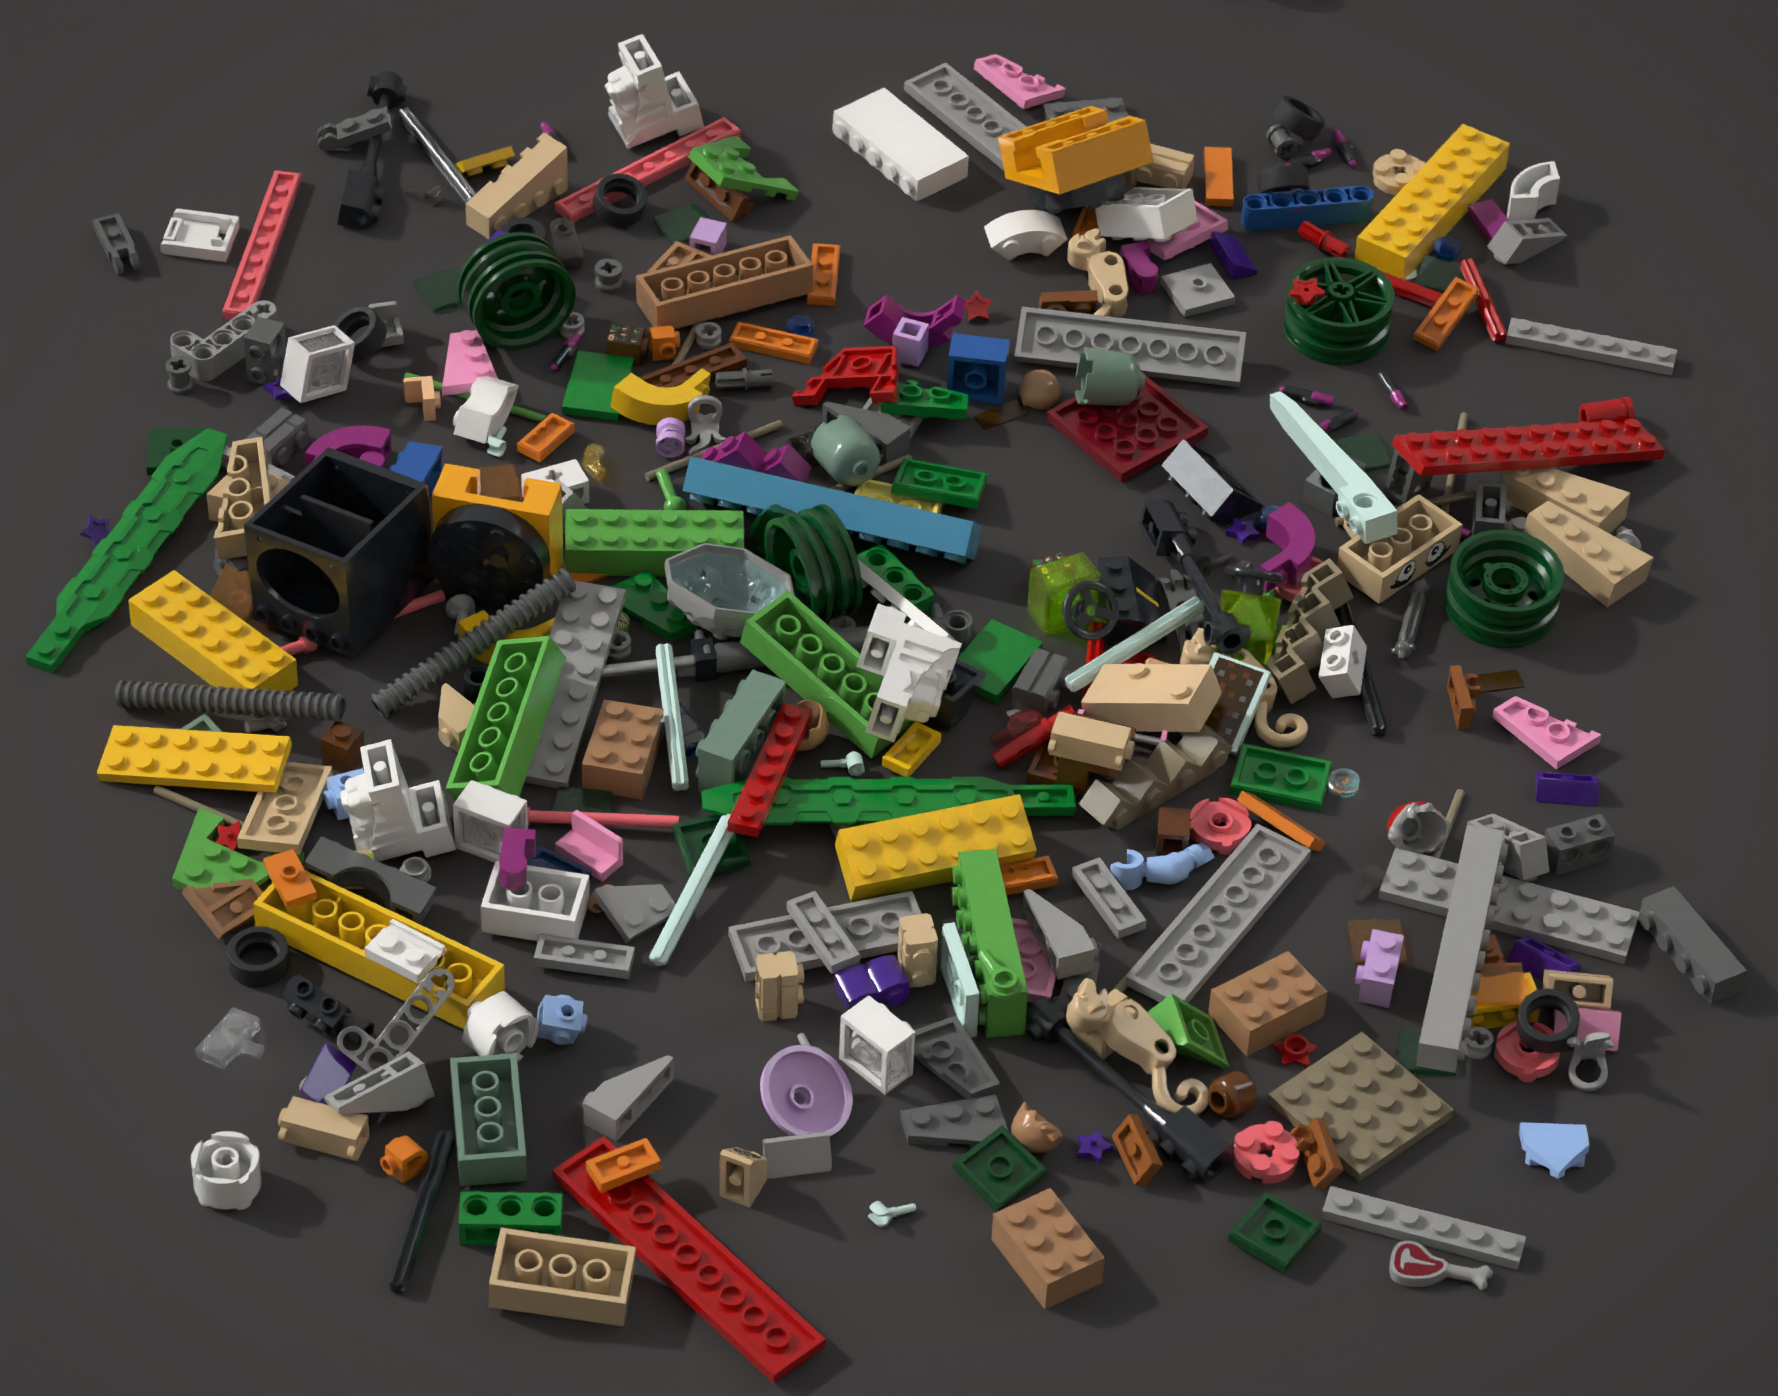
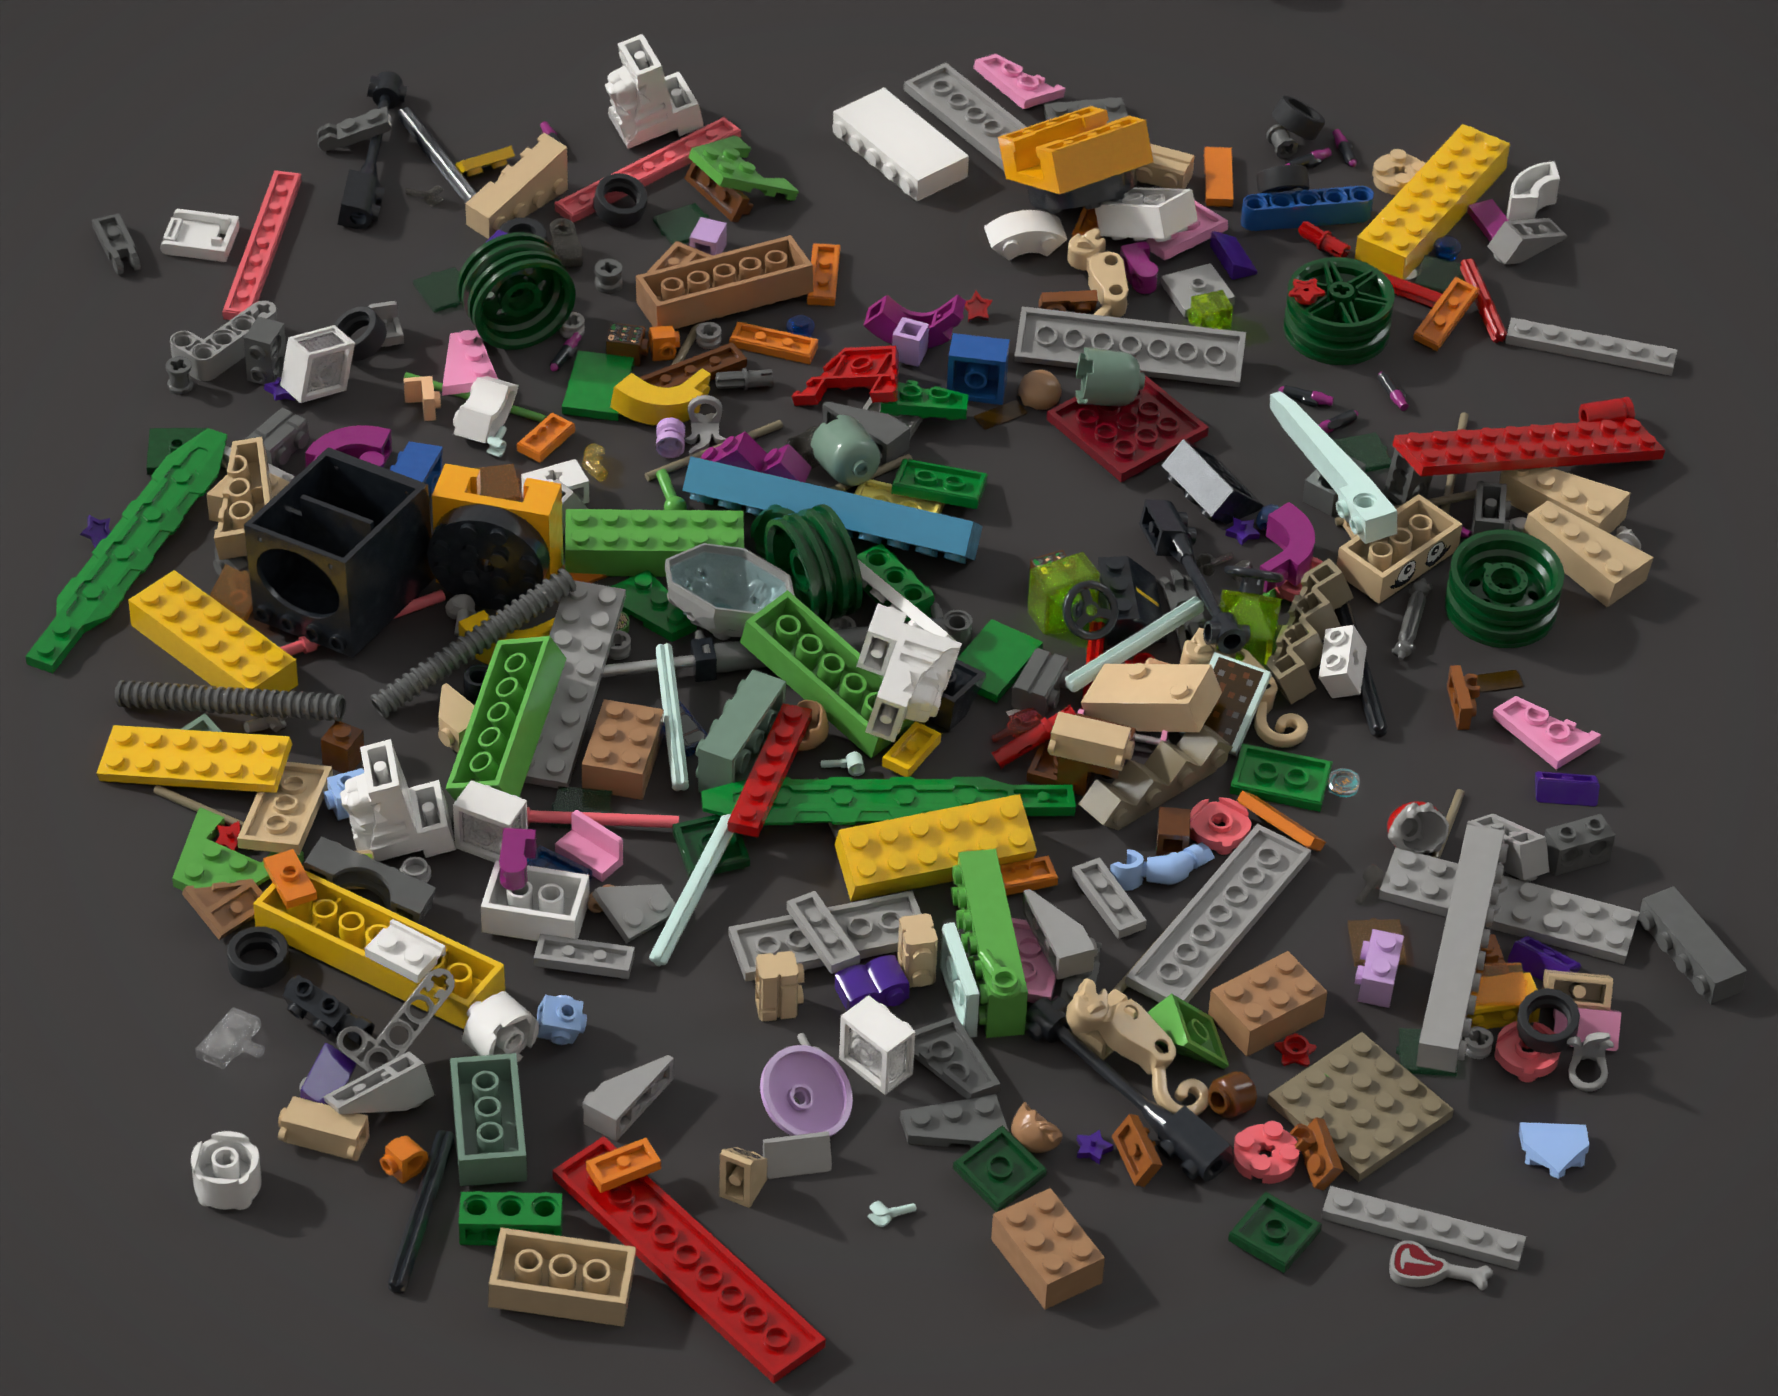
(1211, 310): none -> clear neon green brick

